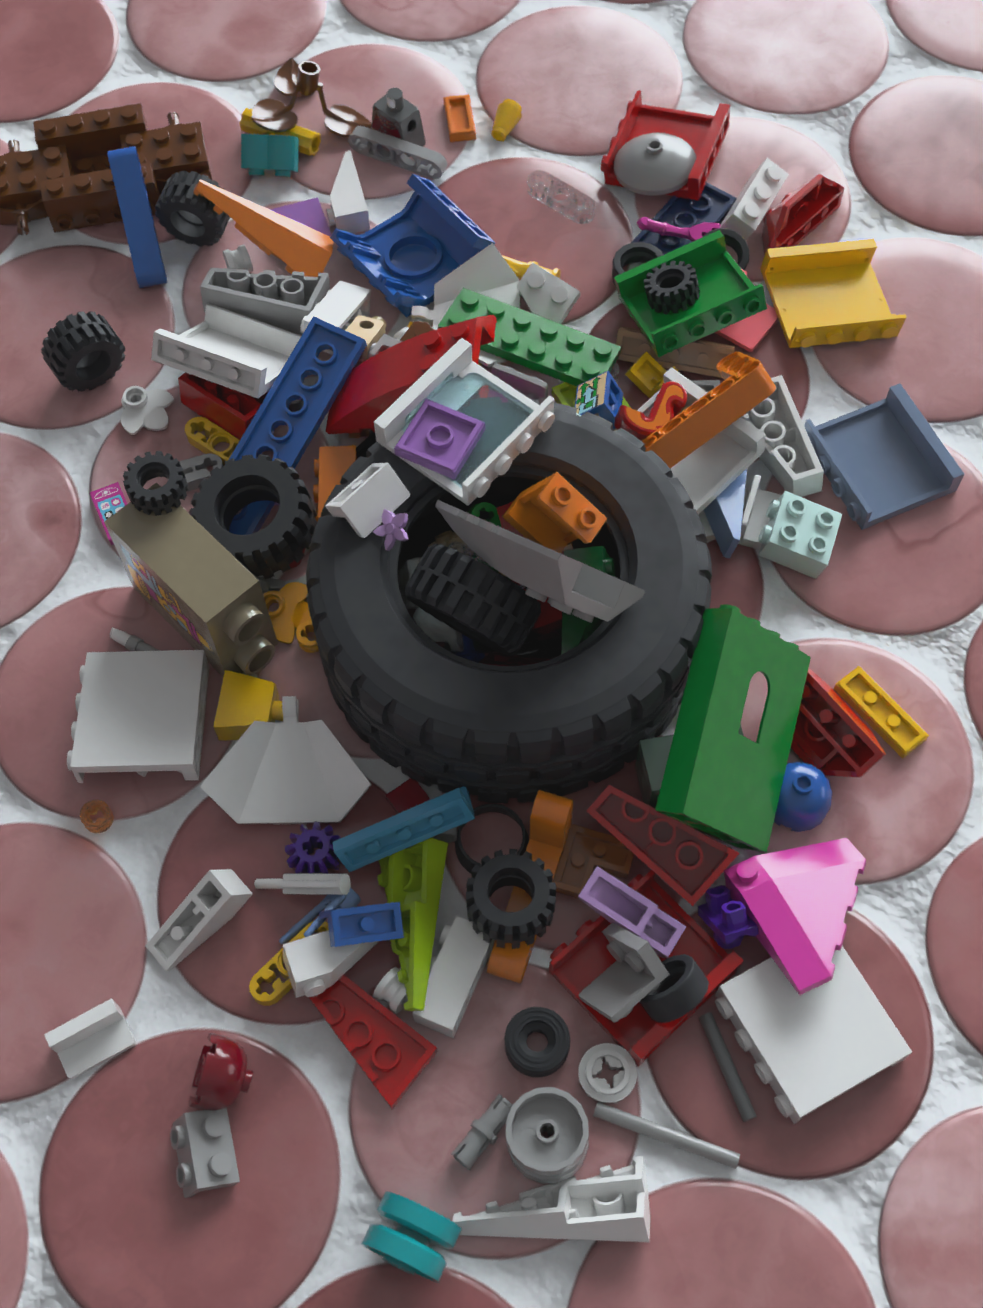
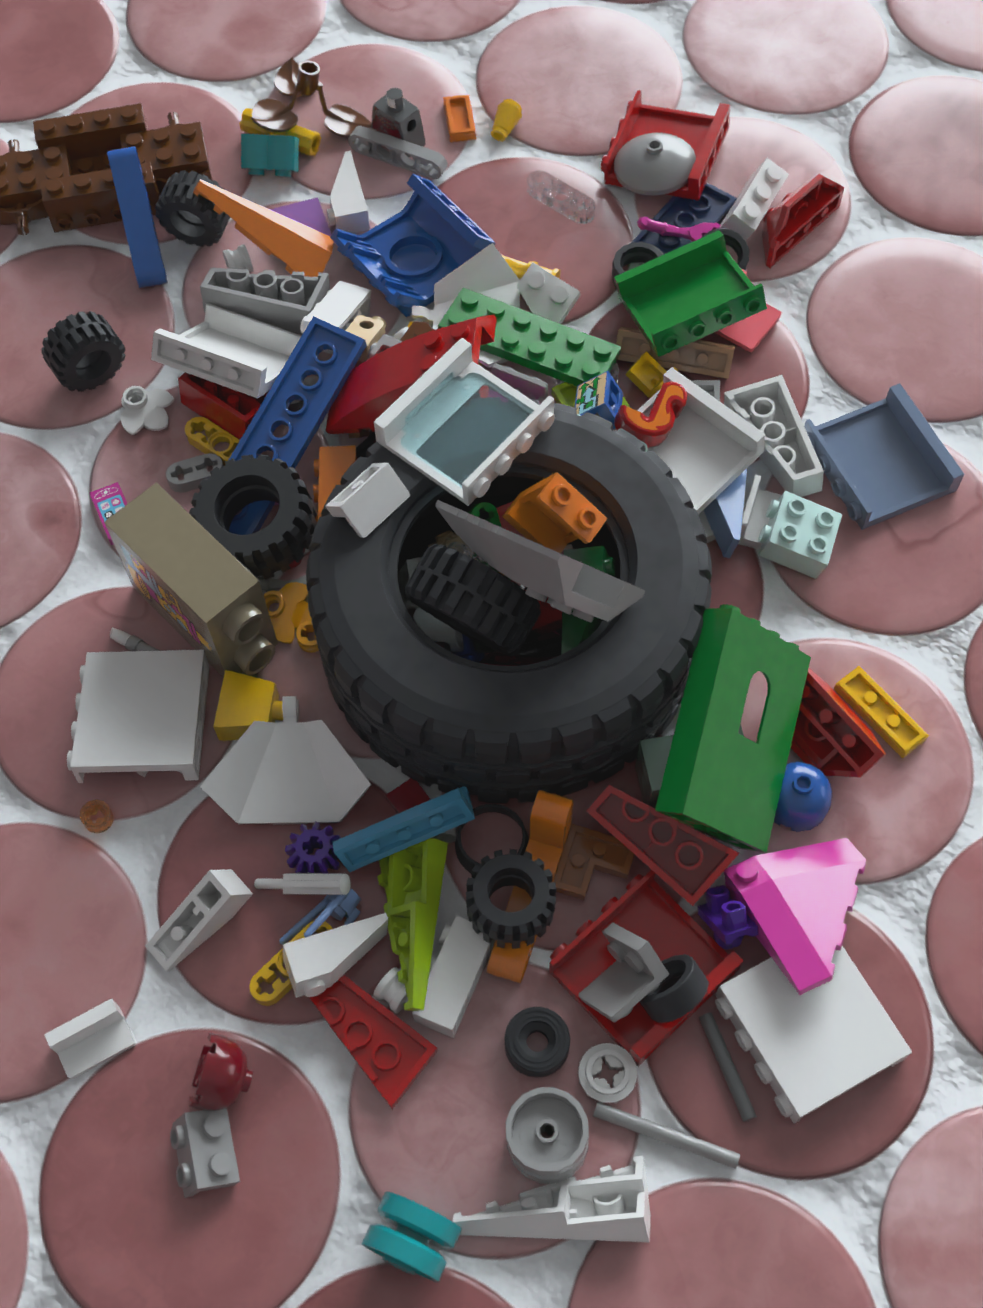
(152, 467): black tyre -> none
(364, 924): blue panel -> none
(392, 528): lavender plant -> none
(440, 438): medium lavender tile -> none
(482, 1132): light grey pin -> none
(631, 911): lavender slope -> none
(672, 287): black tyre -> none
(743, 388): orange beam -> none
(828, 293): yellow panel -> none

